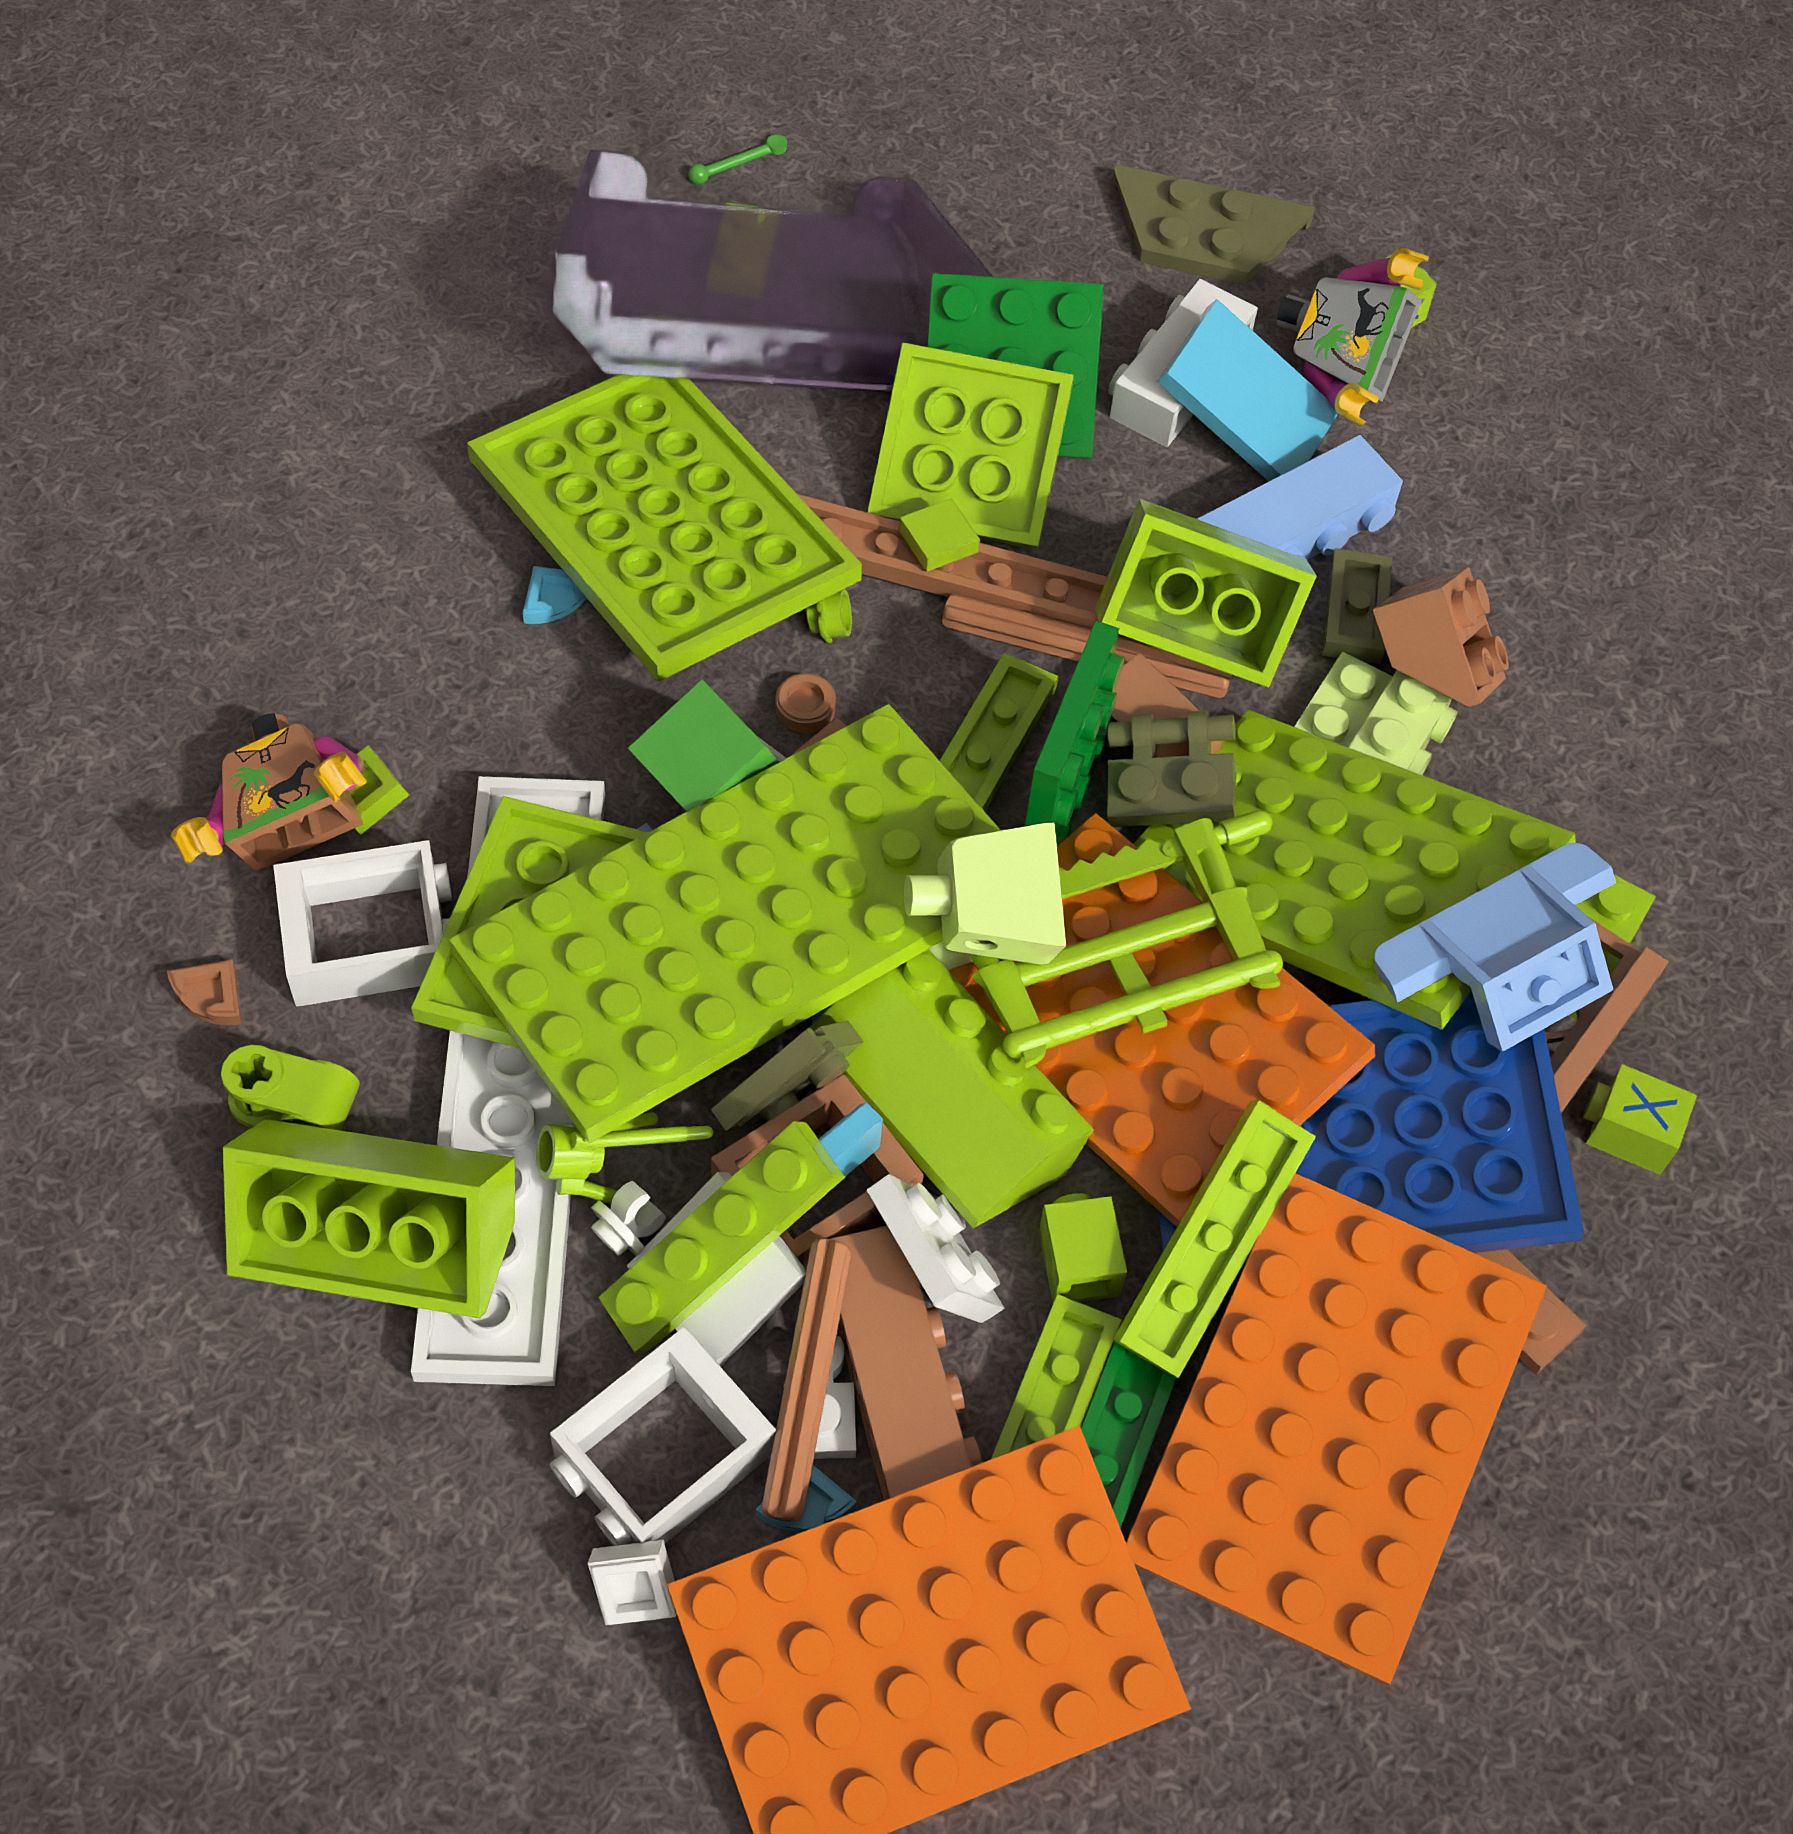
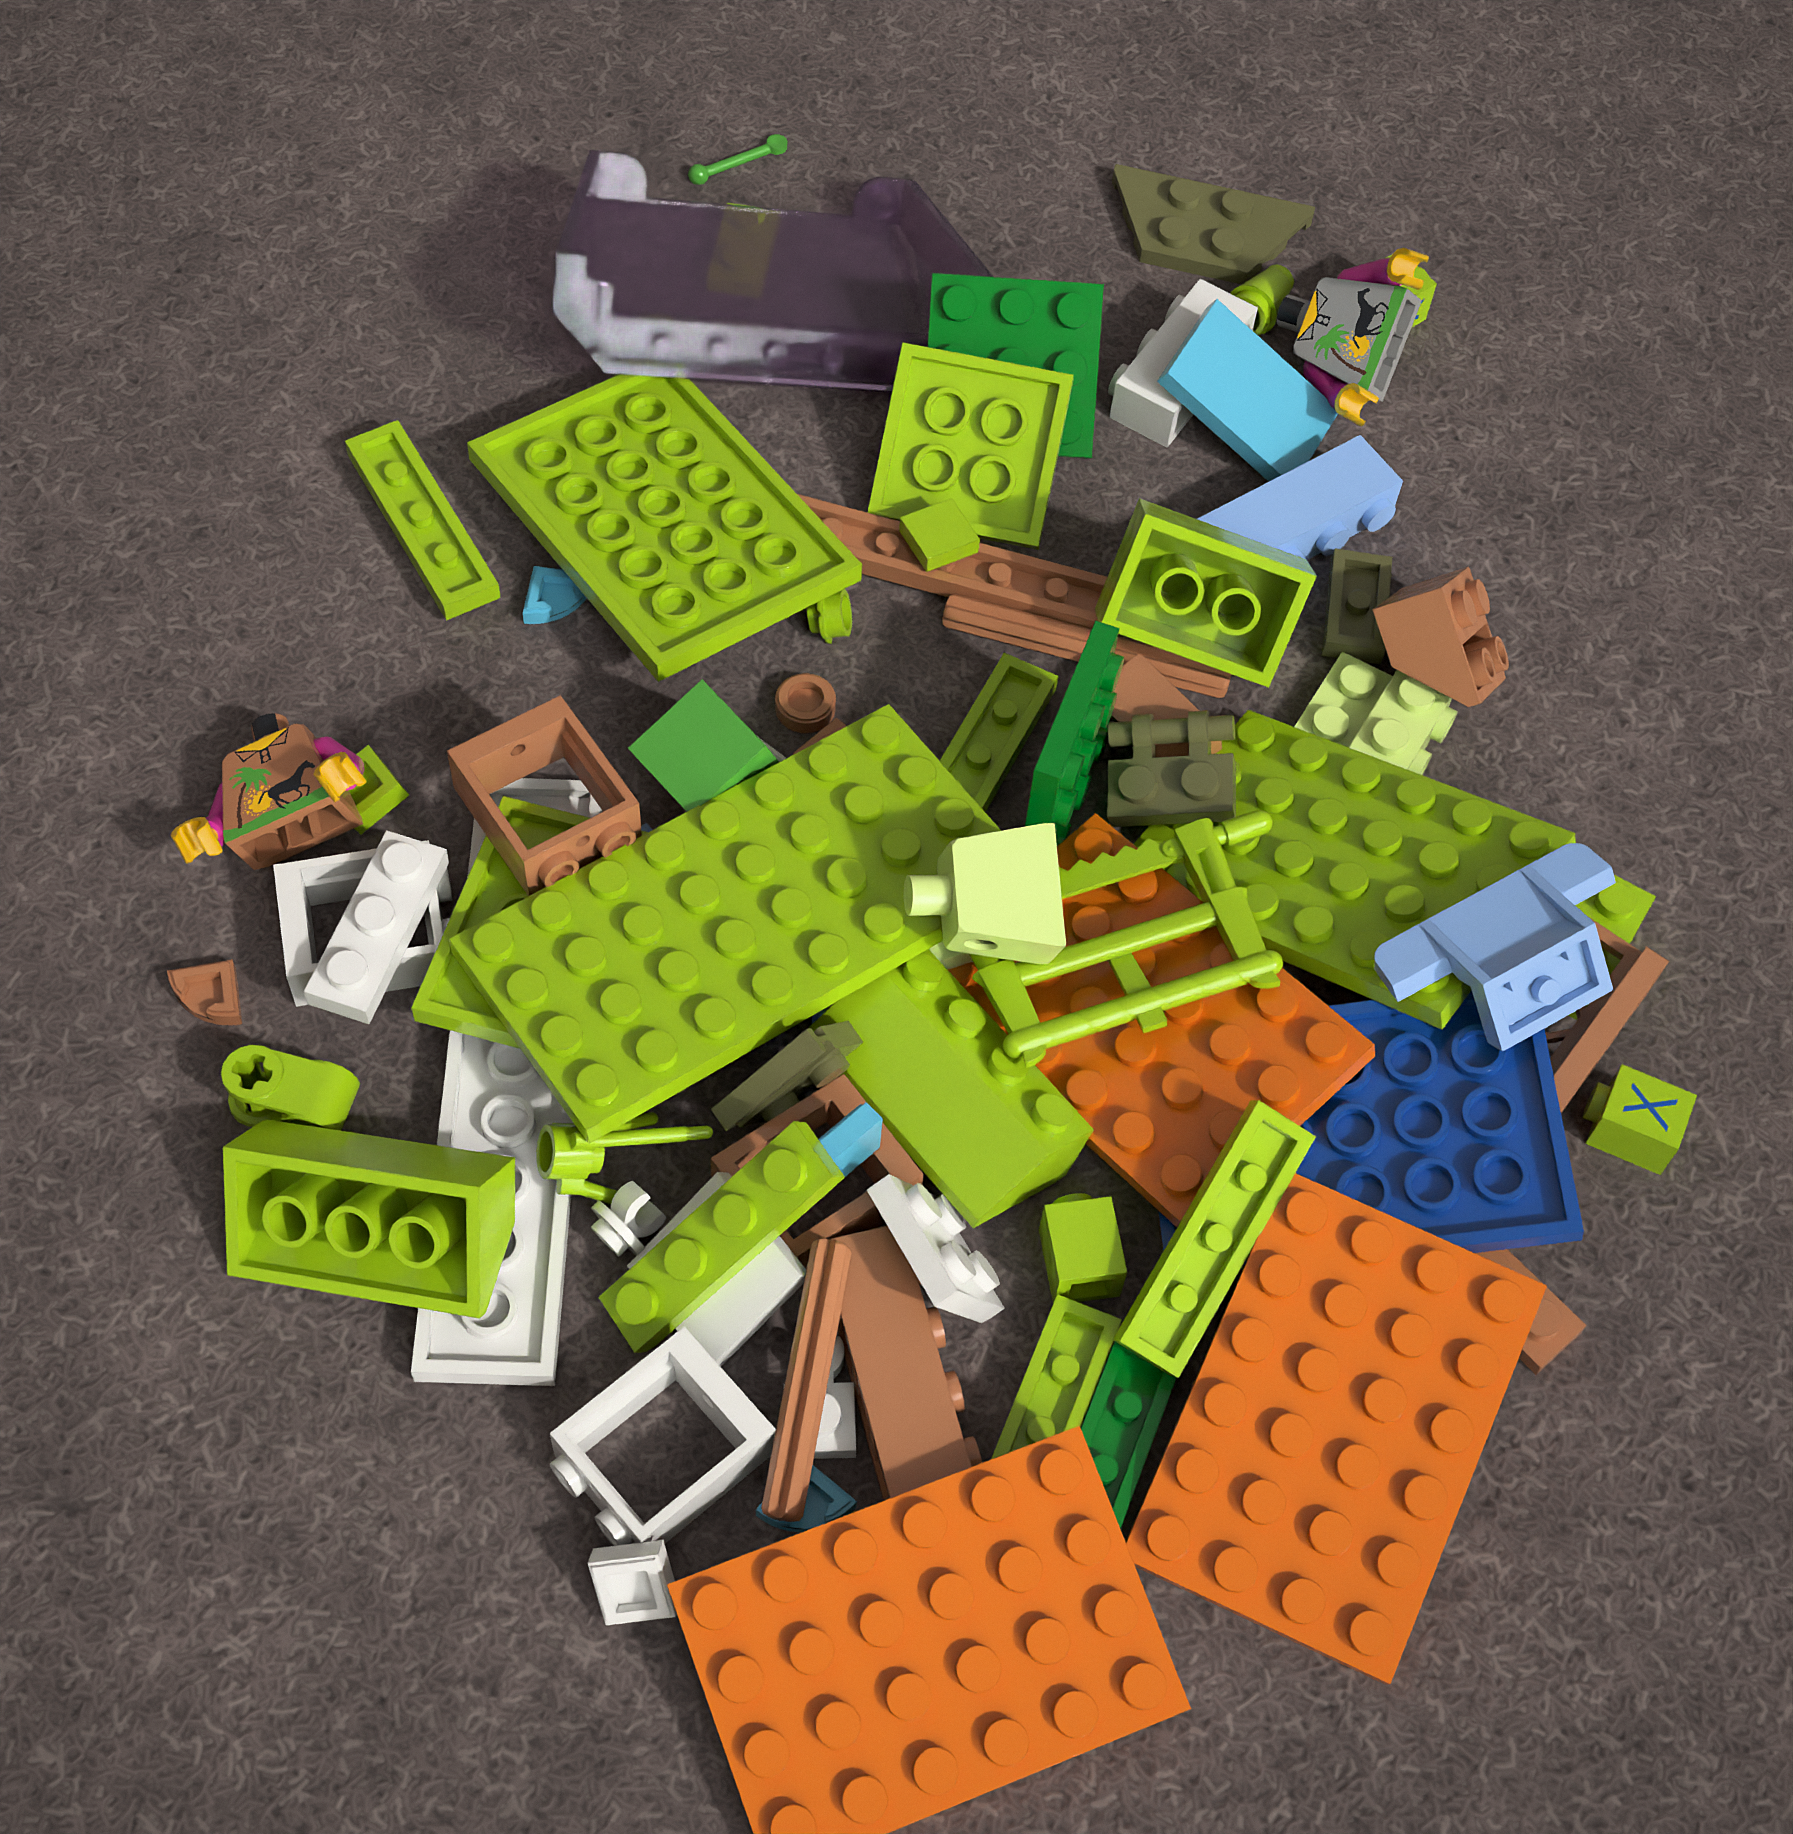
(376, 927): none -> white plate
(422, 520): none -> lime plate
(542, 738): none -> nougat window
(1266, 293): none -> lime cone

